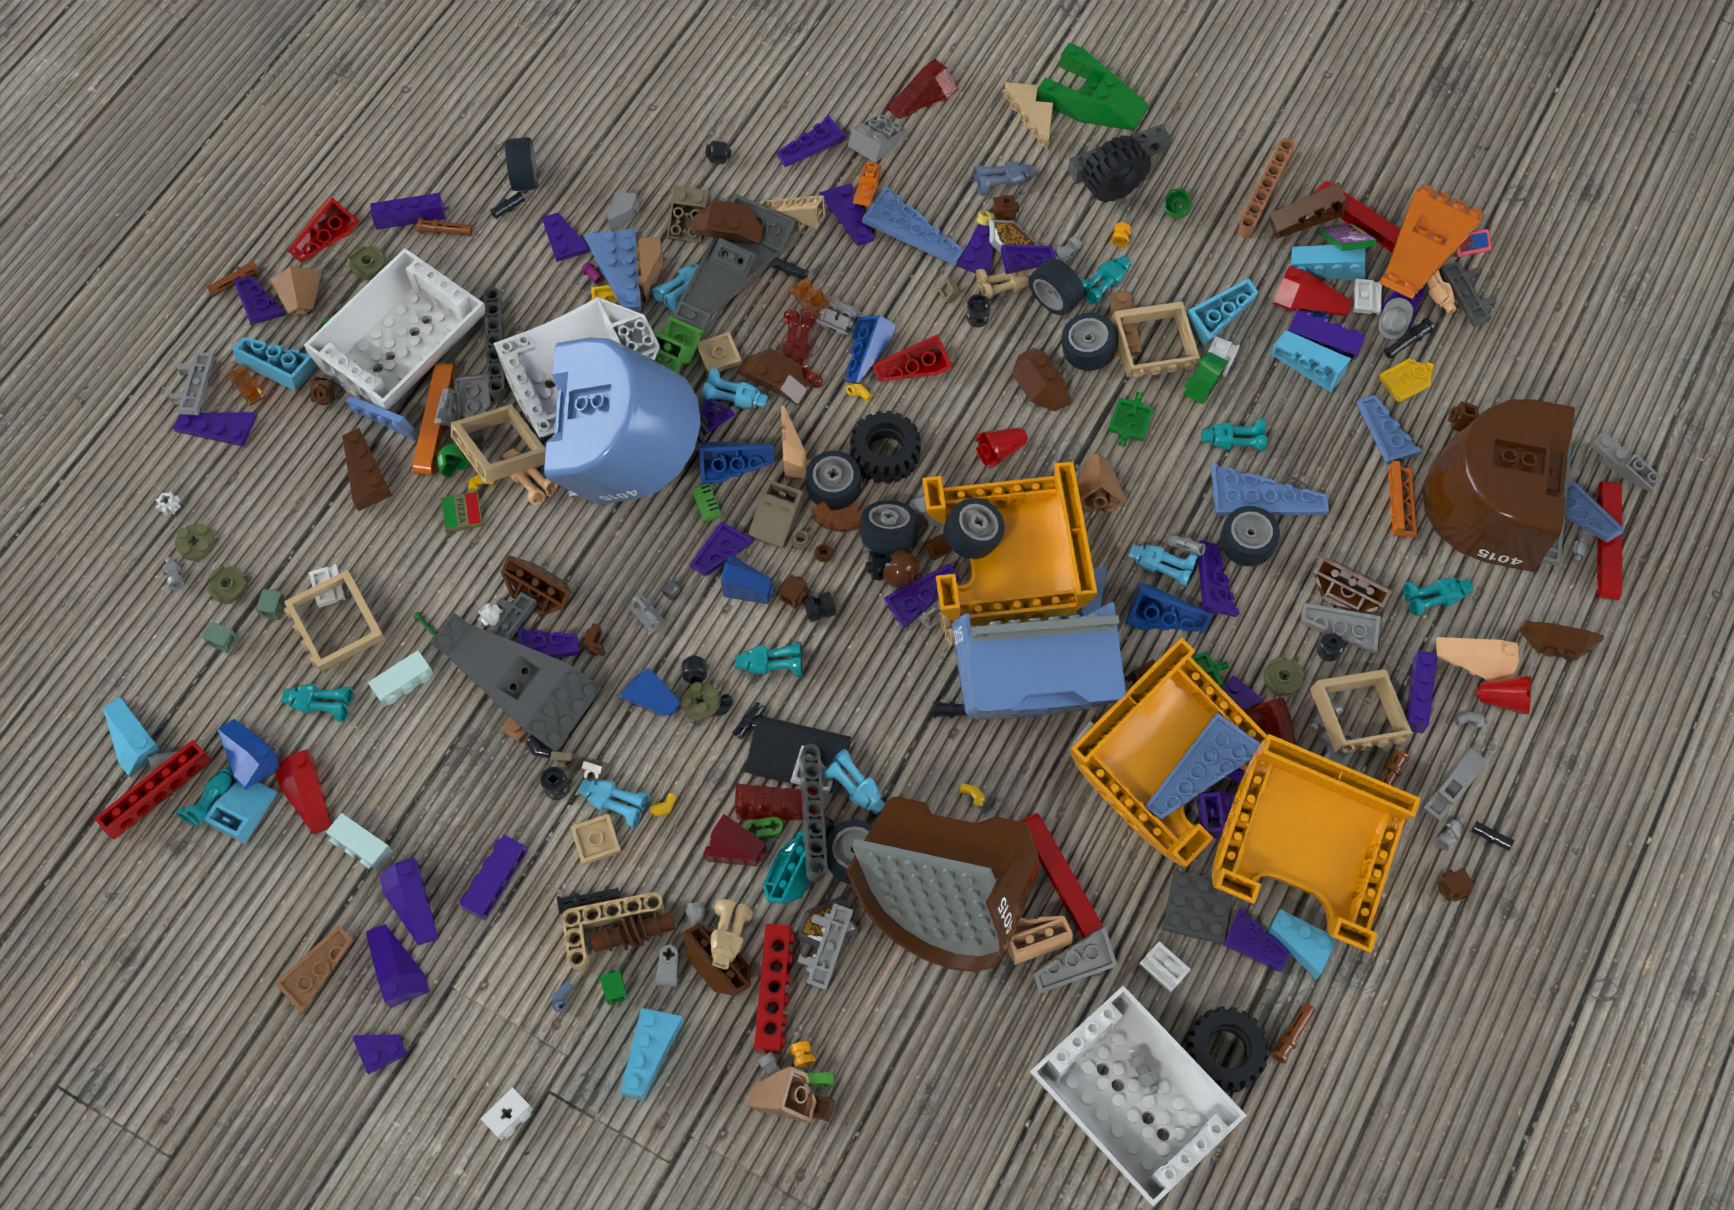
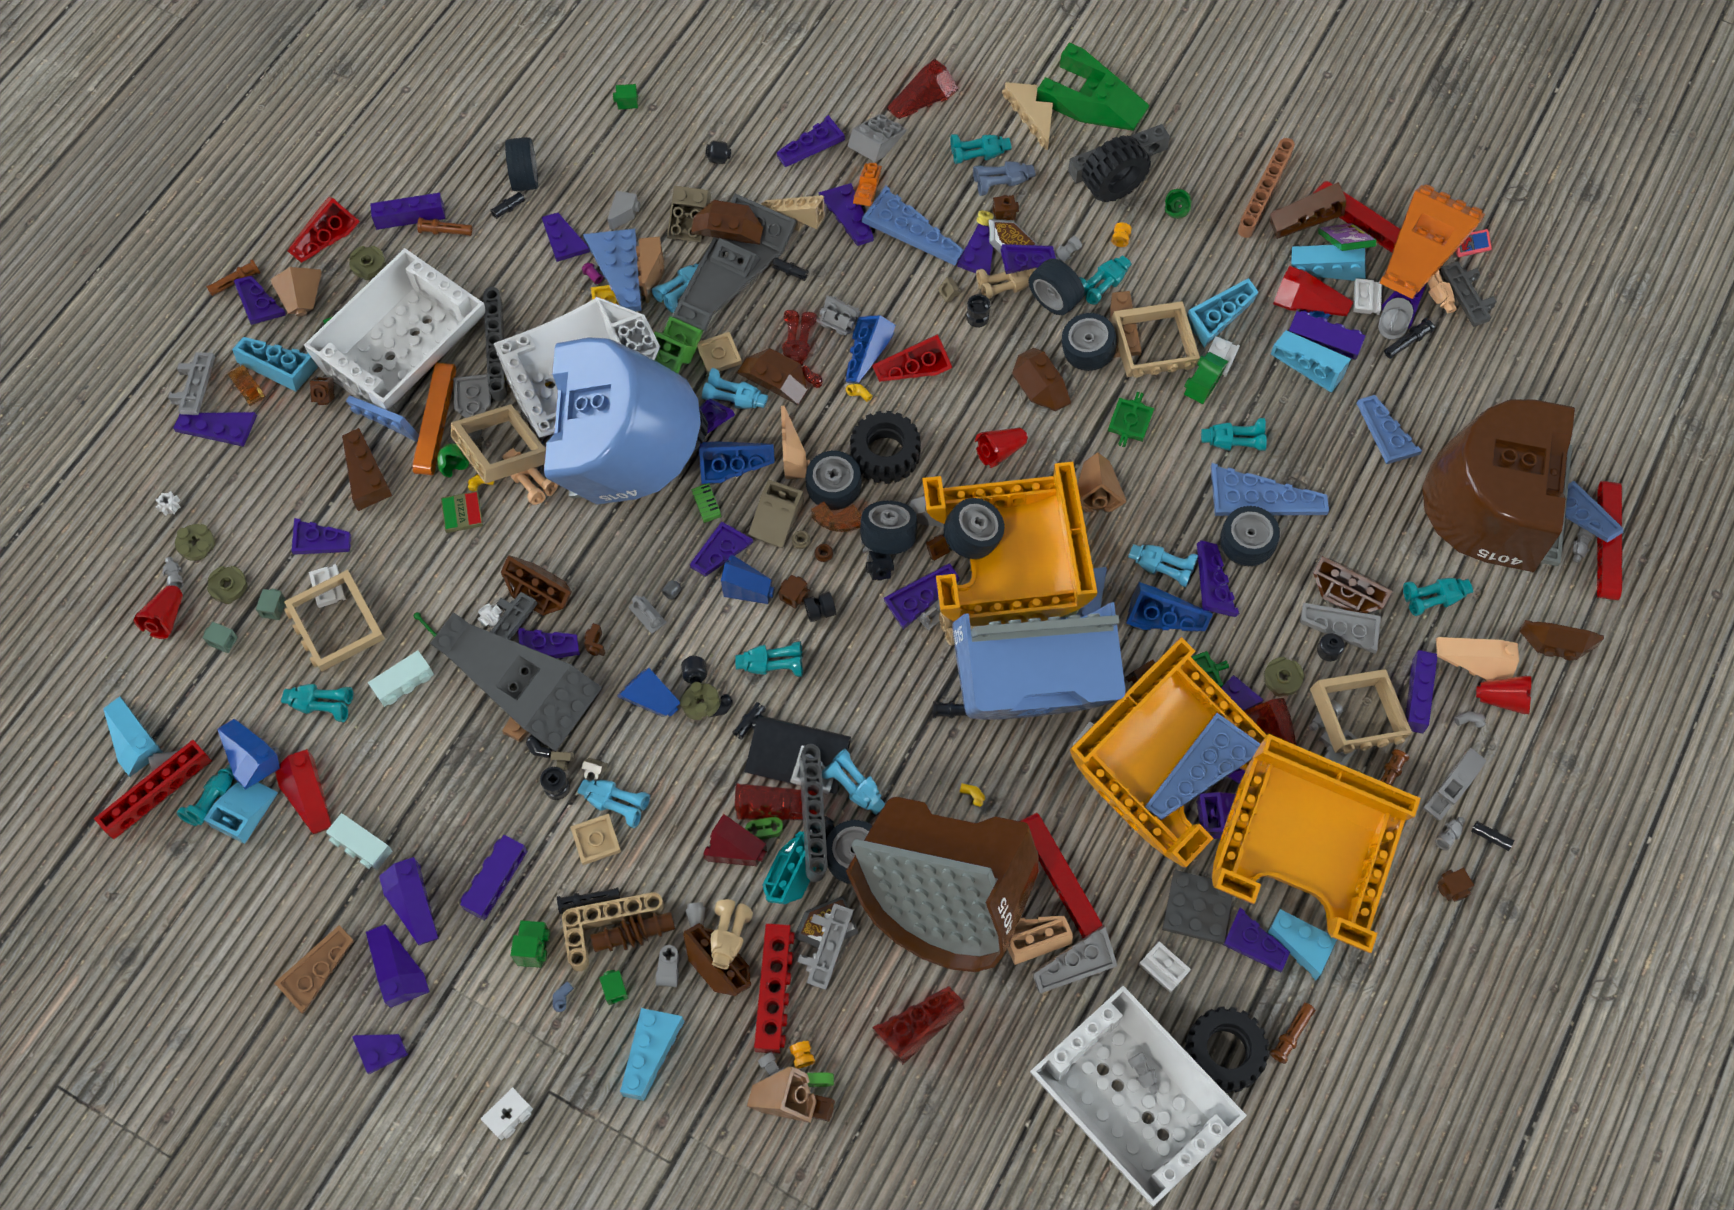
(160, 613): none -> red cone
(316, 539): none -> dark purple wing
(448, 408): light grey wing -> none
(529, 944): none -> green brick
(626, 96): none -> green brick
(665, 807): yellow arm -> none
(808, 297): clear orange brick -> none
(902, 569): reddish brown cylinder -> none
(919, 1024): none -> clear red wedge
(989, 147): none -> teal piece
(1186, 544): light grey pin -> none
(1397, 500): orange fence -> none
(1407, 378): yellow tile -> none
(1462, 415): reddish brown brick -> none
(1627, 466): light grey slope -> none

